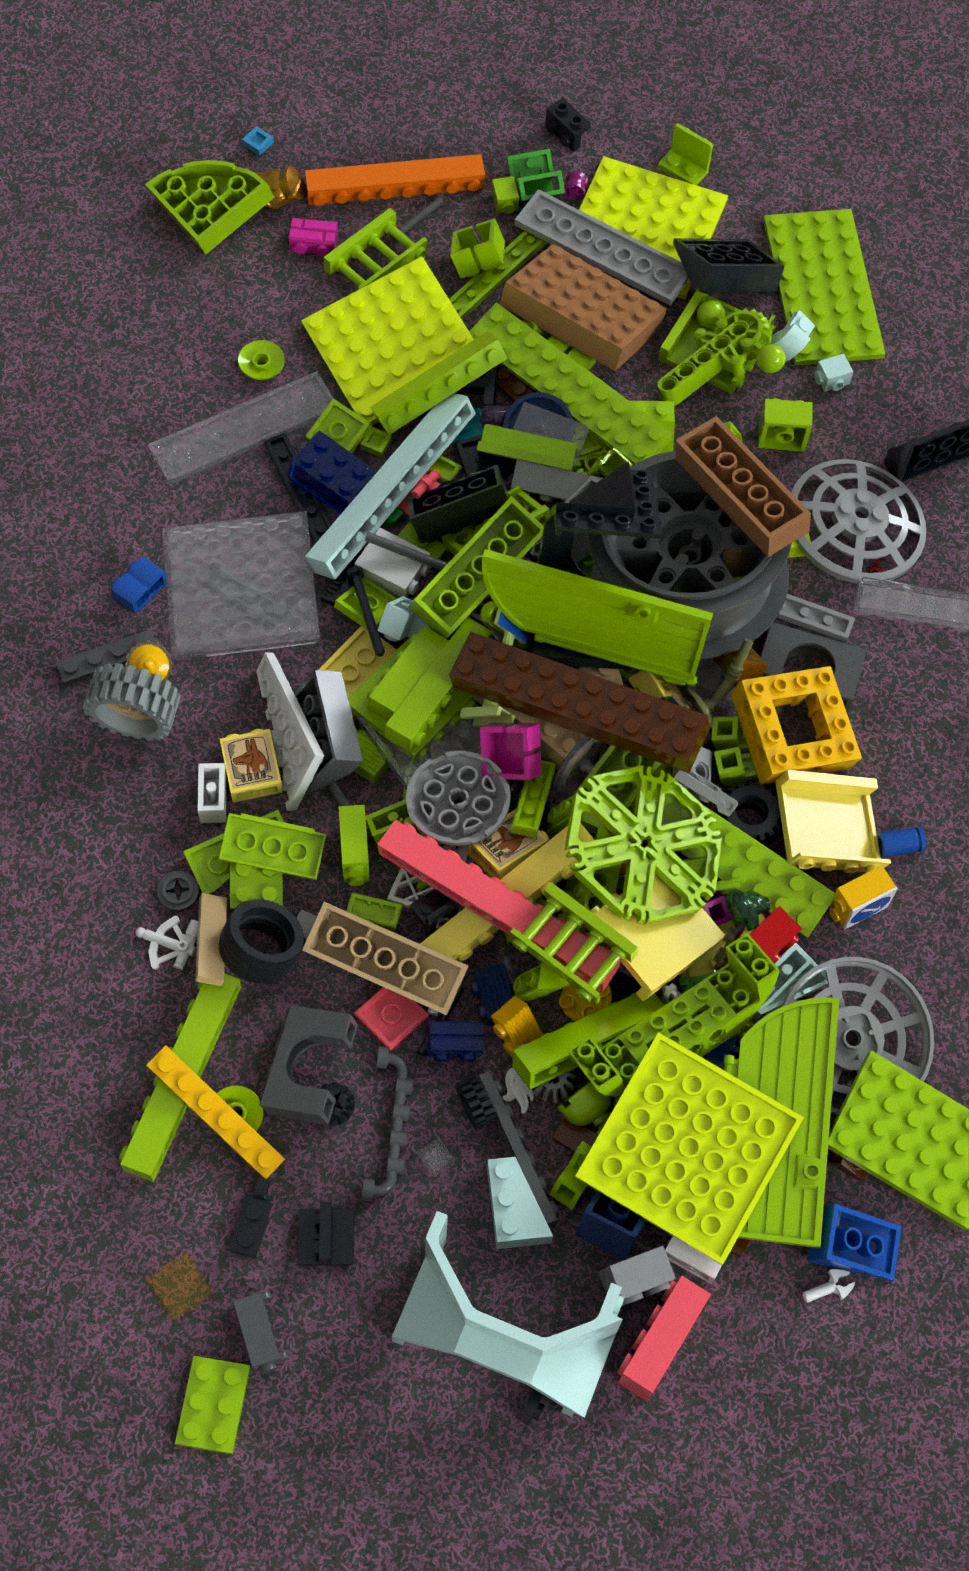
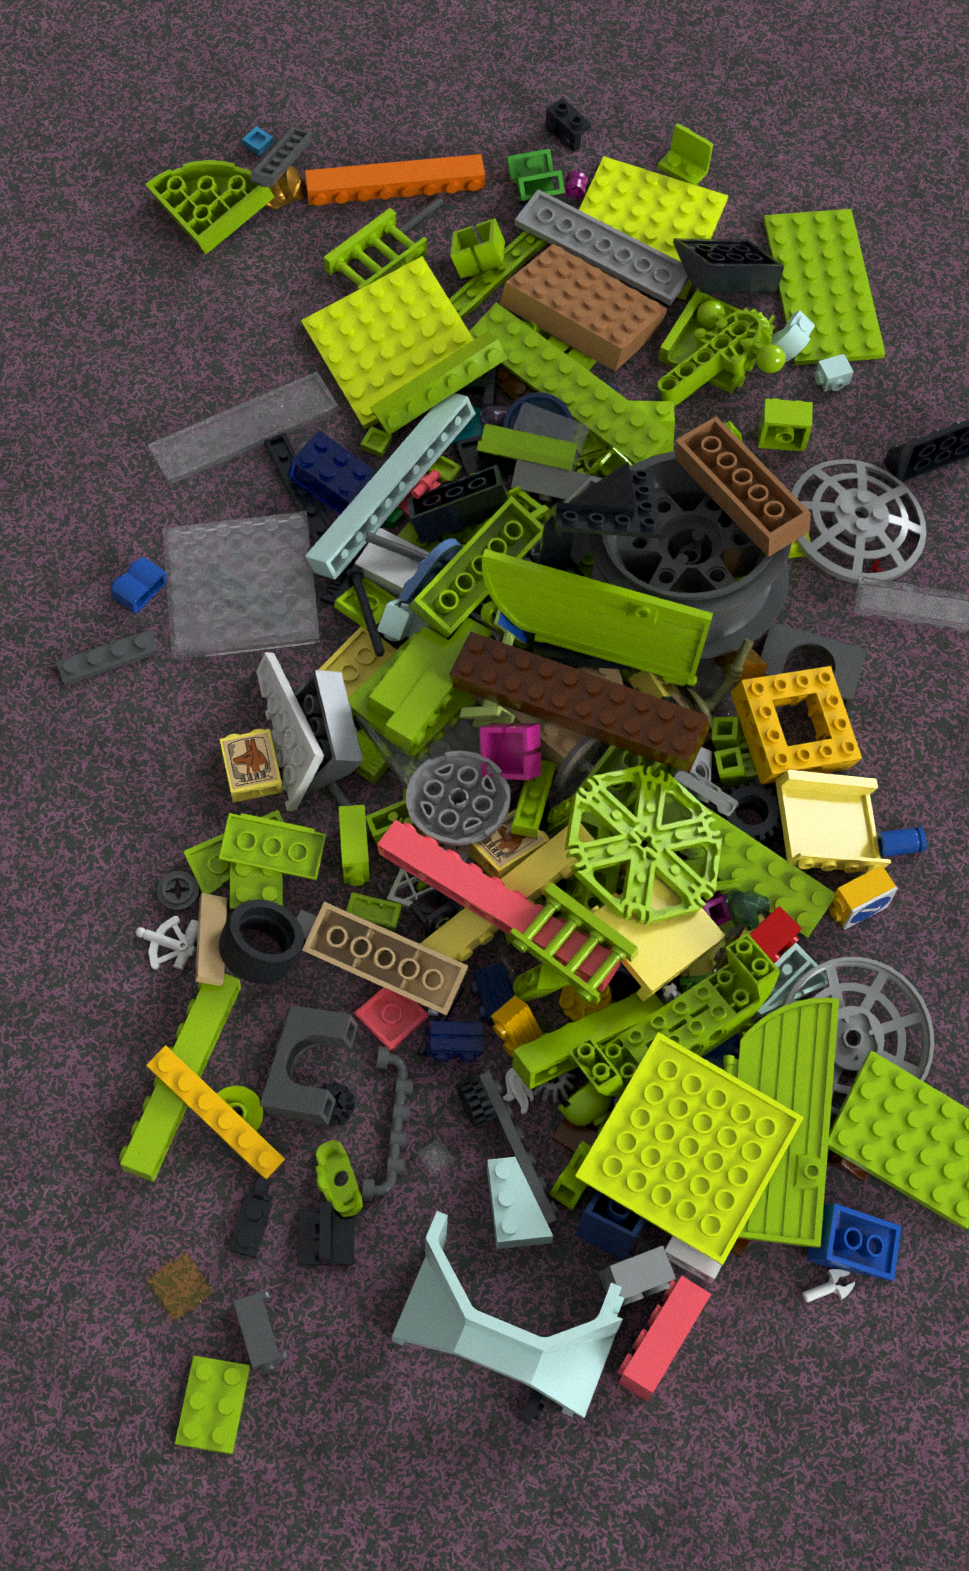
(131, 702): light grey wheel -> none
(150, 657): yellow piece -> none
(212, 793): white brick -> none
(261, 352): lime dish -> none
(281, 157): none -> dark grey plate
(313, 236): dark pink brick -> none
(331, 1161): none -> lime piece
(341, 425): lime plate -> none
(429, 568): none -> medium blue plate
(505, 195): lime brick -> none
(816, 618): light grey fence -> none

